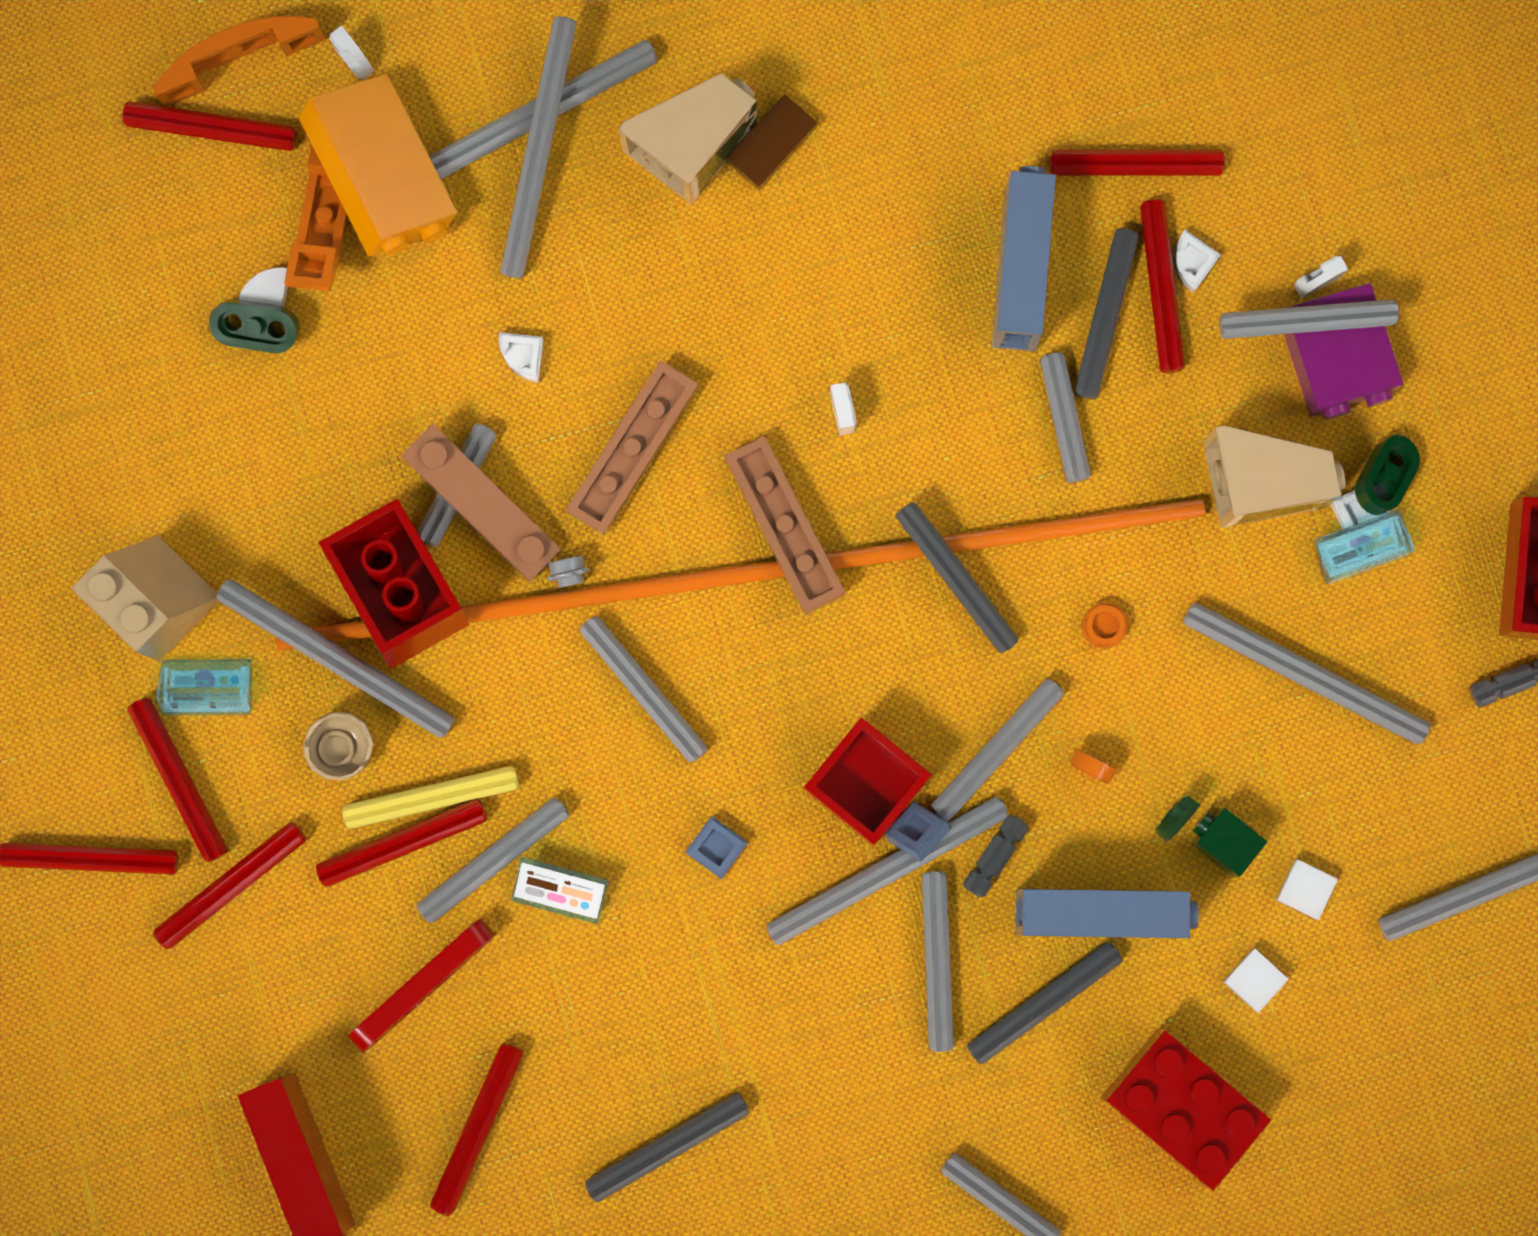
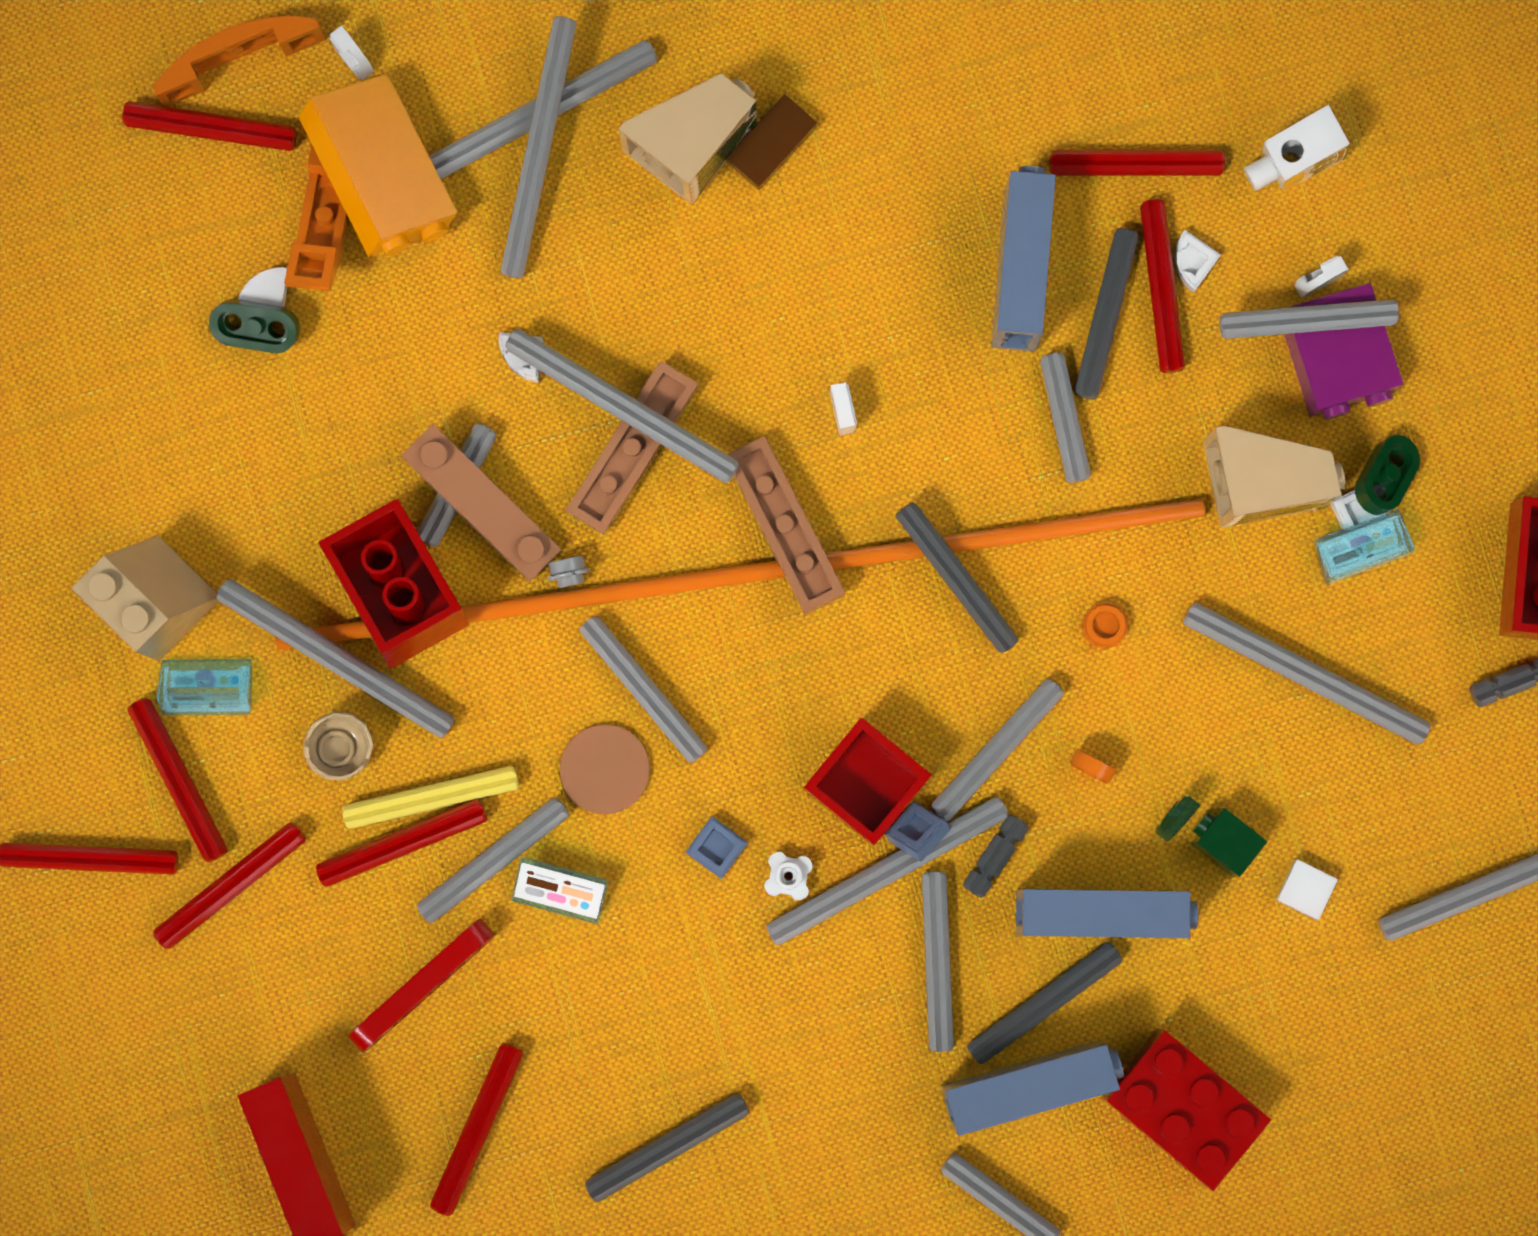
(604, 769): none -> nougat piece
(622, 405): none -> light grey axle
(797, 885): none -> white plate
(1032, 1086): none -> sand blue brick
(1255, 980): white tile -> none
(1316, 142): none -> white torso

